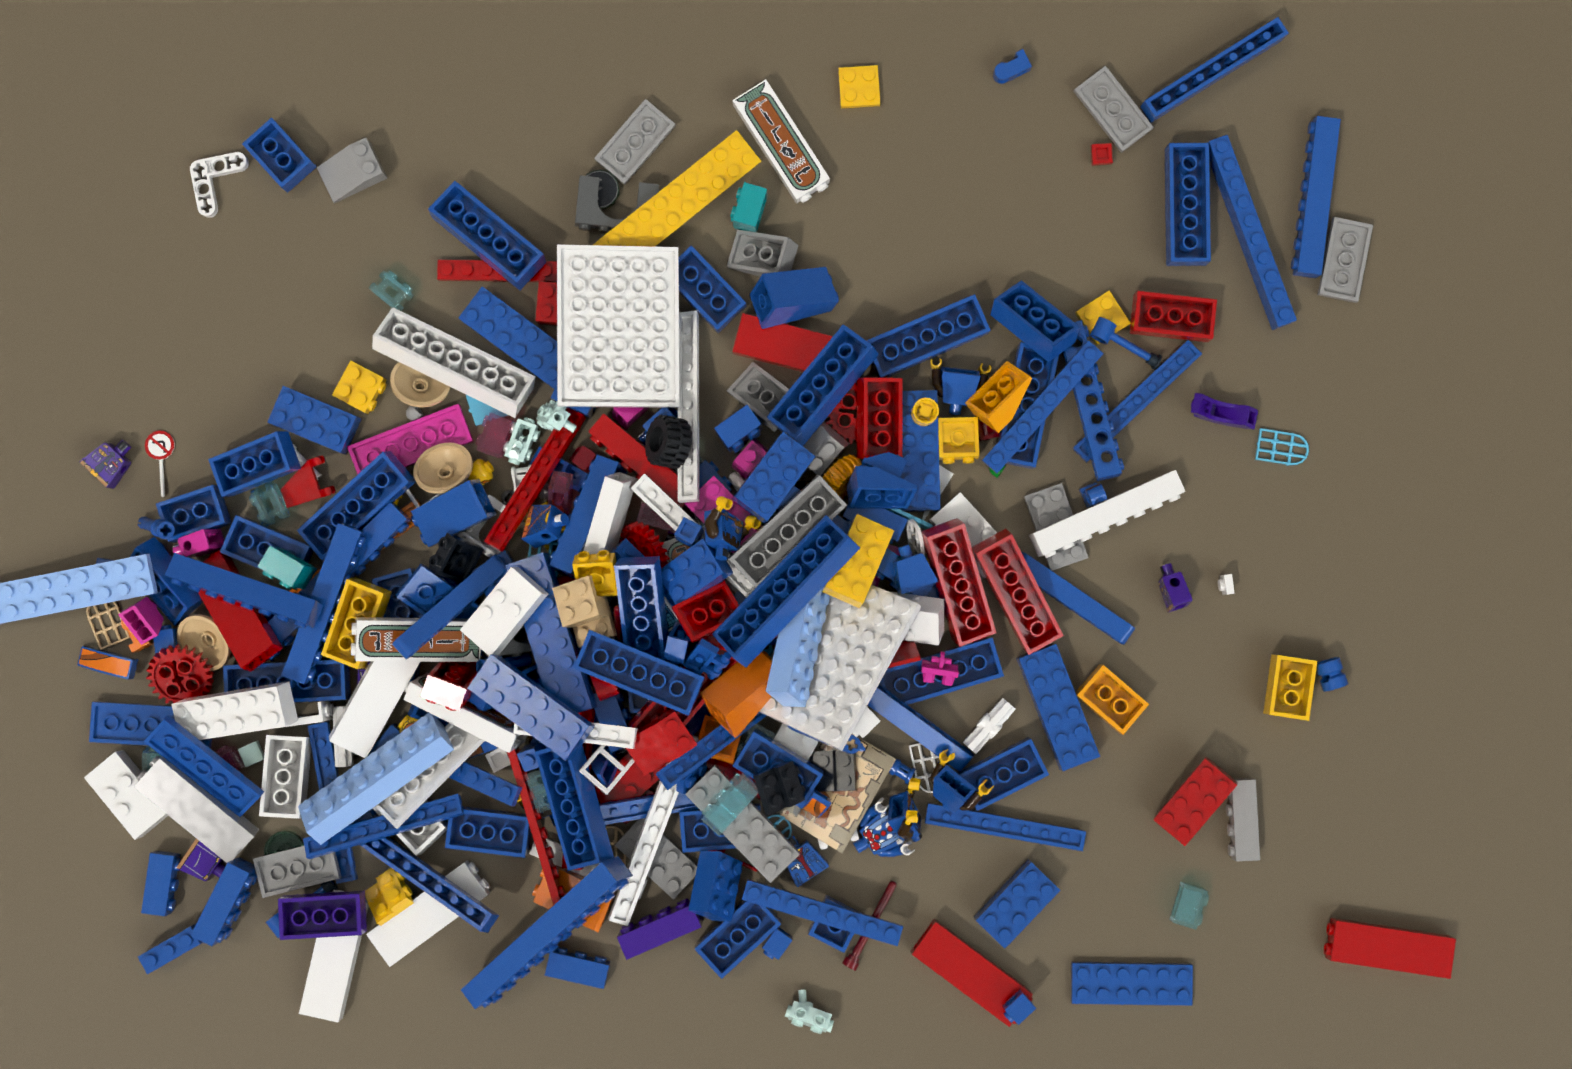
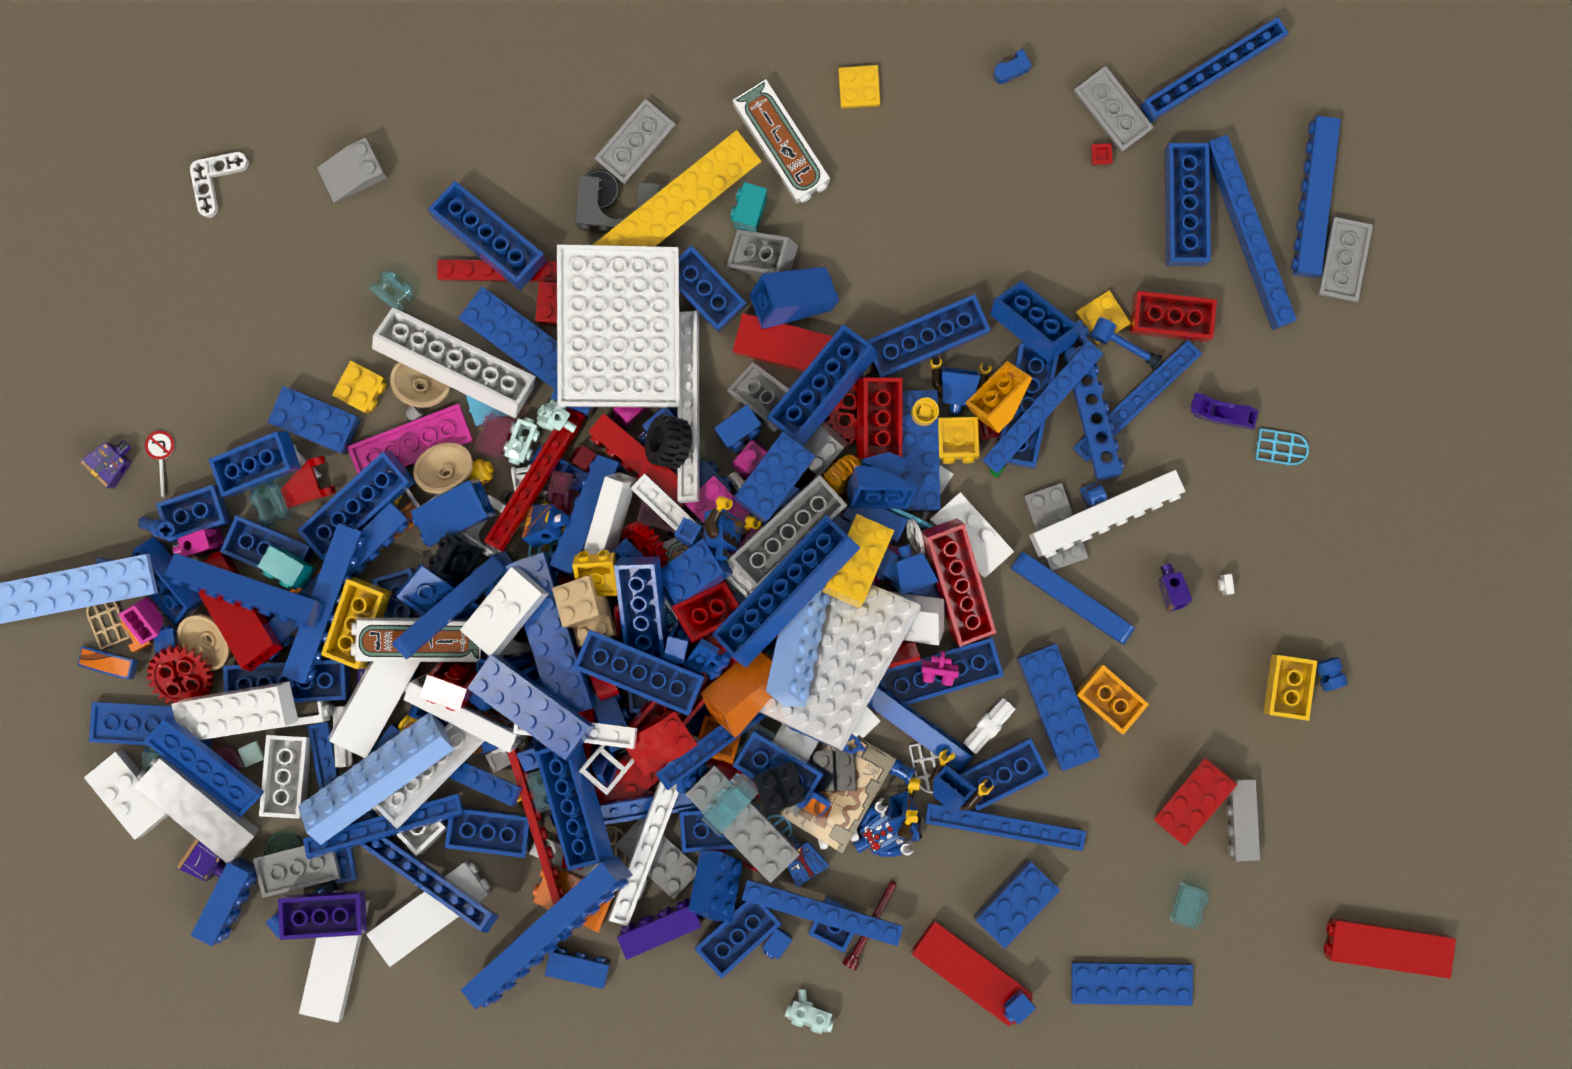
(161, 883): blue brick -> none
(168, 950): blue brick -> none
(279, 155): blue brick -> none
(388, 896): yellow plate -> none
(1017, 591): red brick -> none

